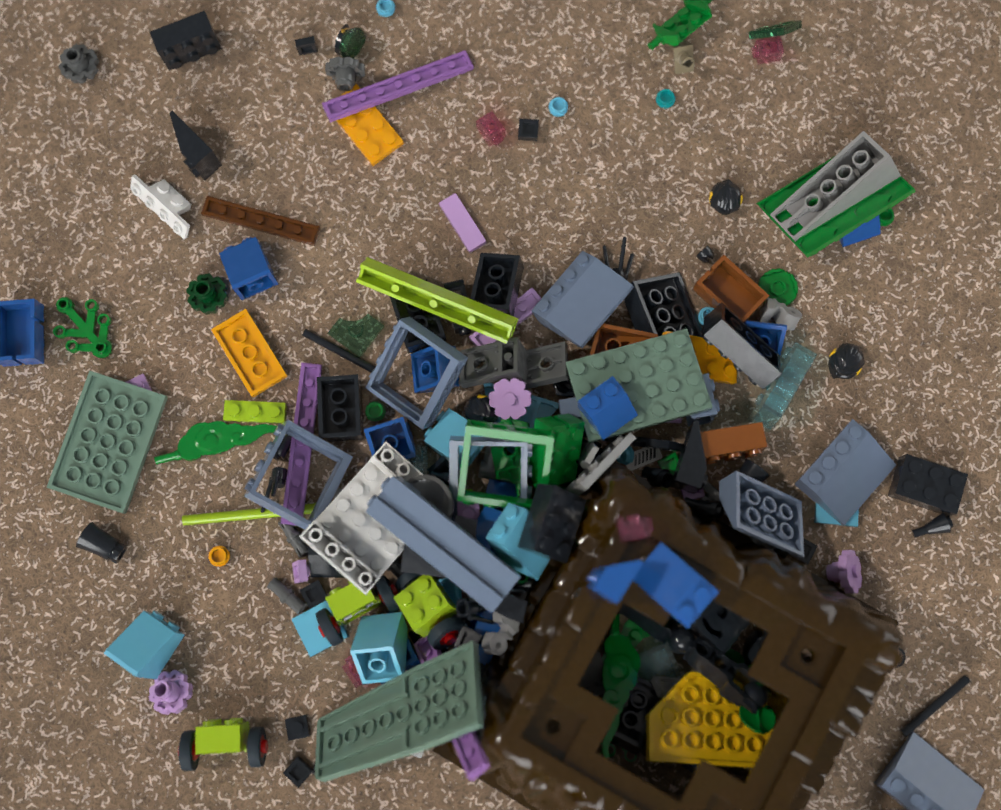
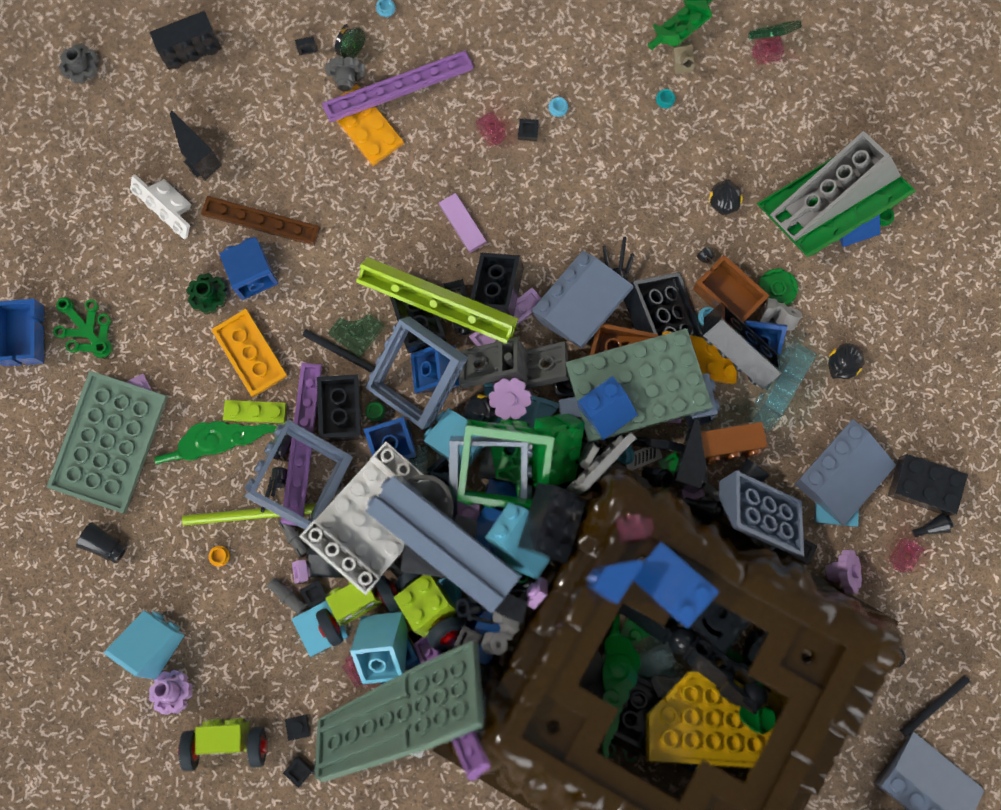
(536, 592): none -> lavender plate
(897, 557): none -> clear pink brick

